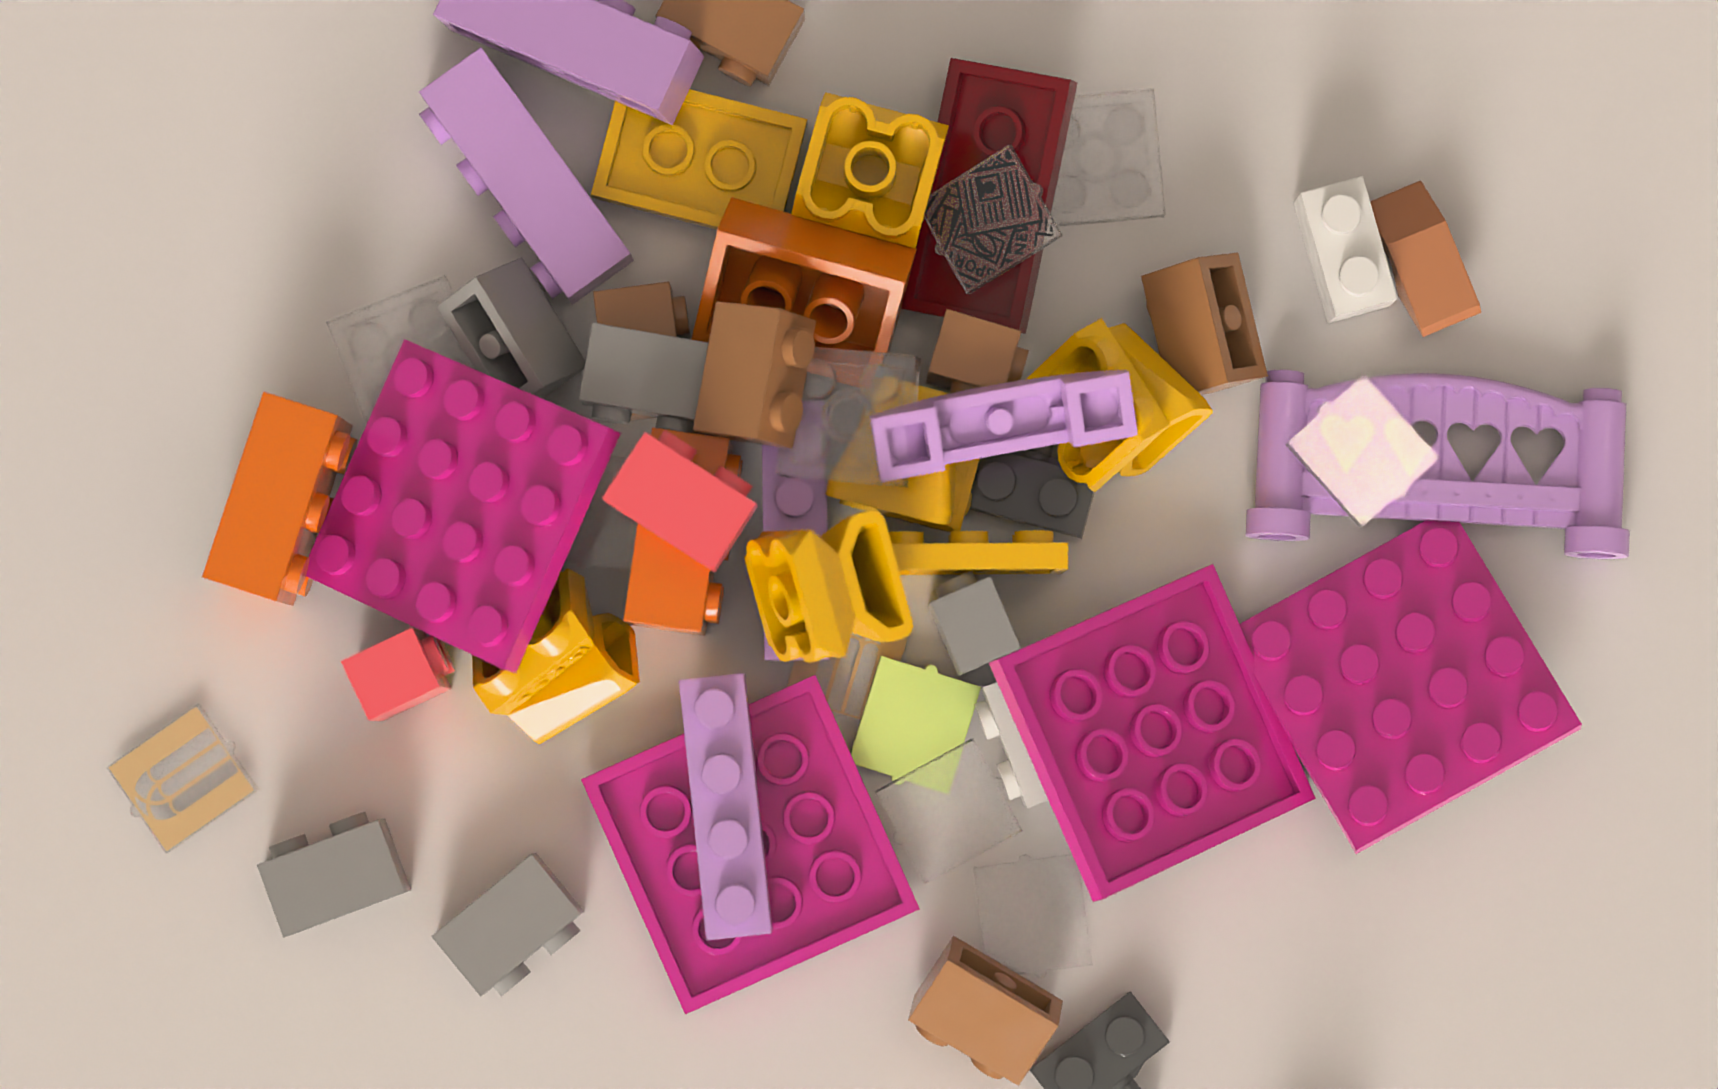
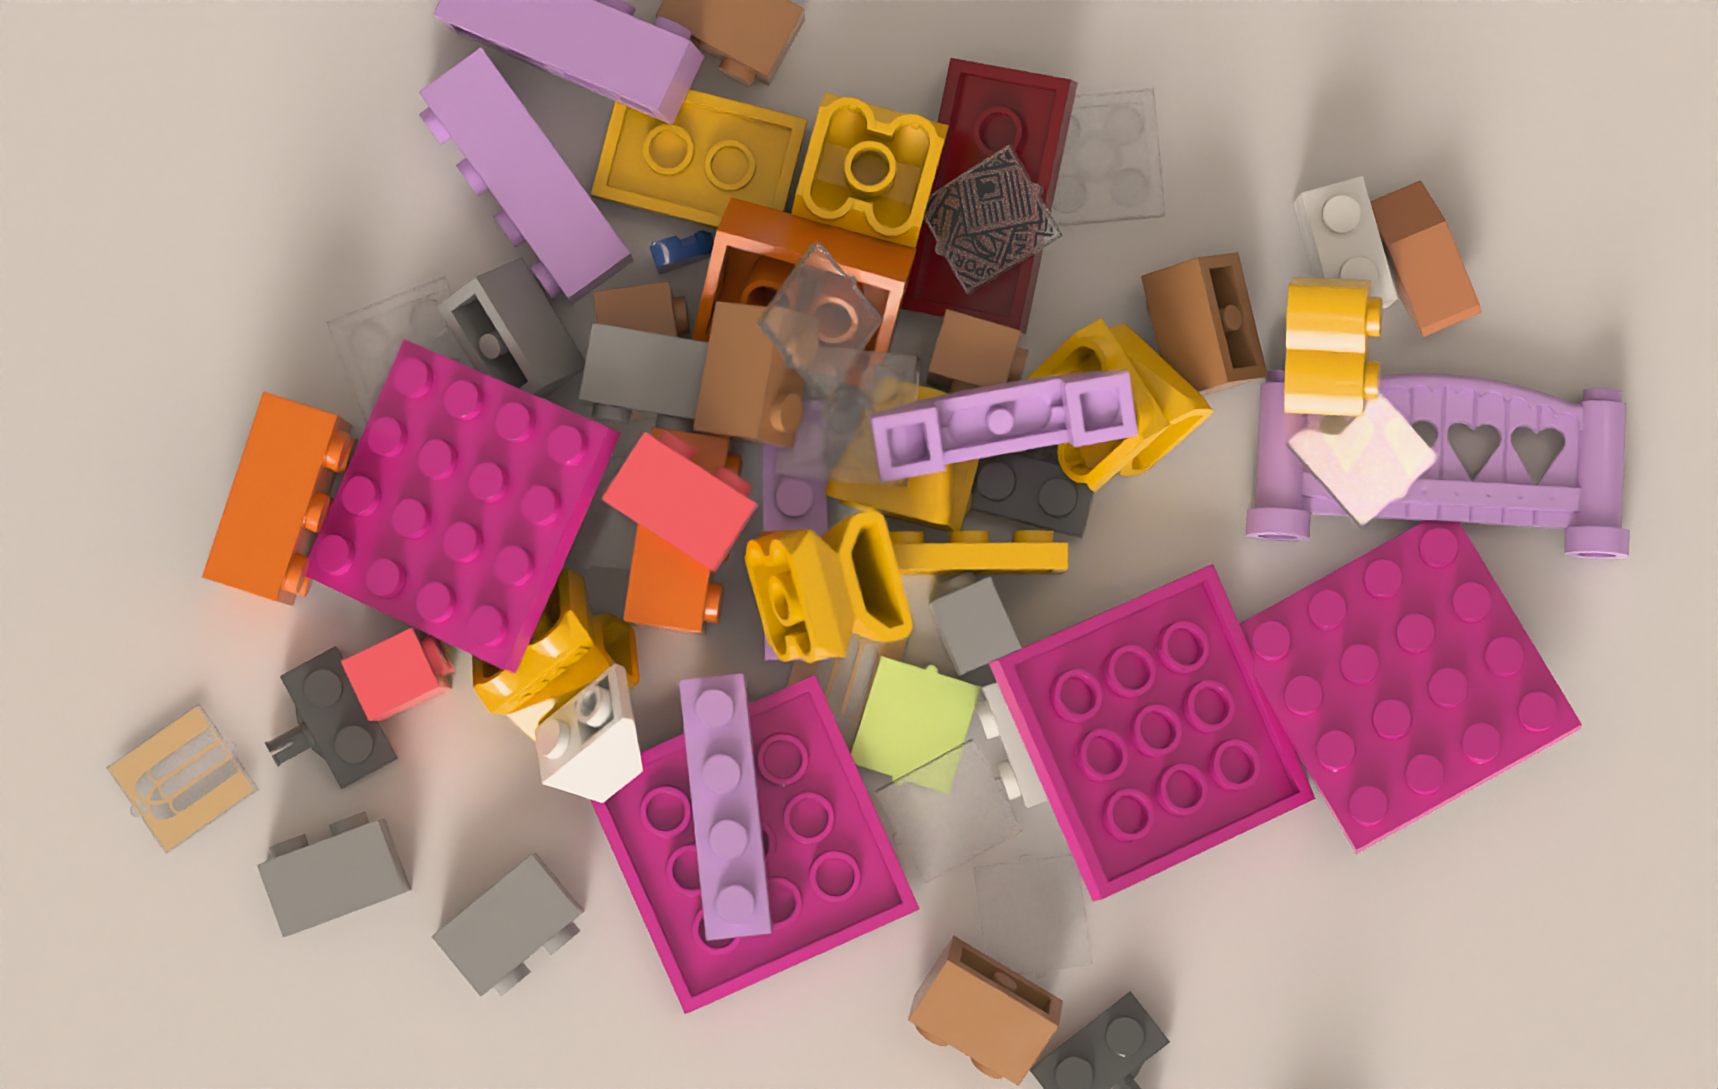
(331, 721): none -> dark grey plate
(591, 740): none -> white slope
(676, 252): none -> blue tile
(820, 321): none -> clear piece
(1330, 346): none -> yellow brick

